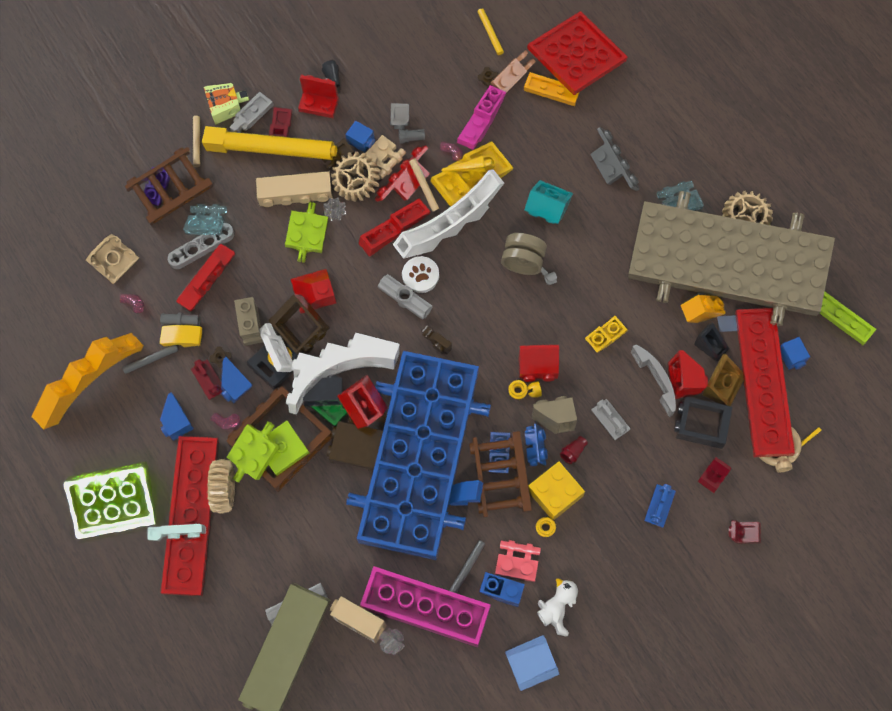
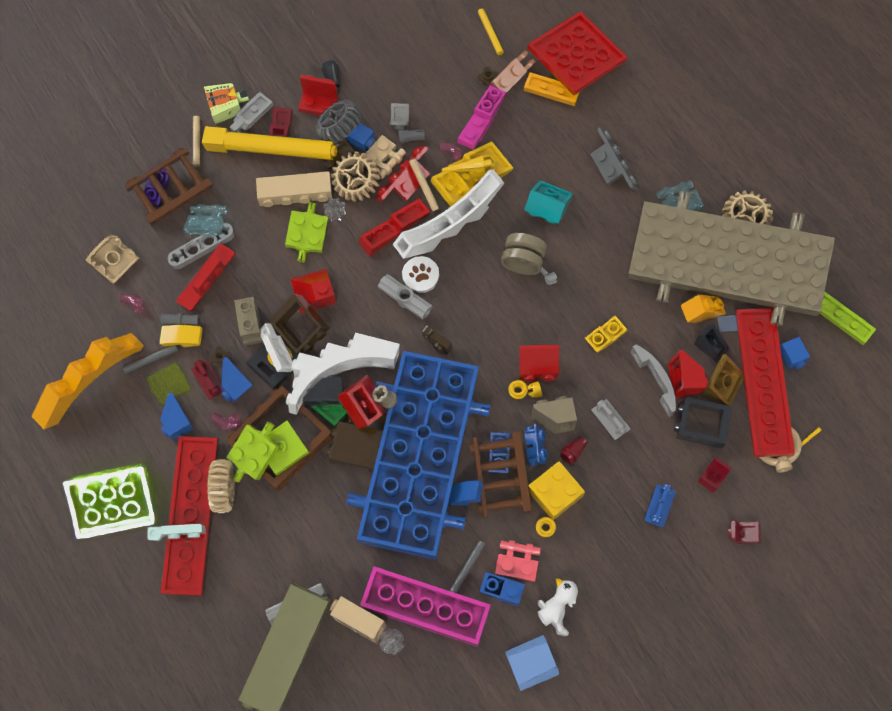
(167, 381): none -> clear neon green piece
(338, 121): none -> dark grey gear
(386, 398): none -> dark tan bush

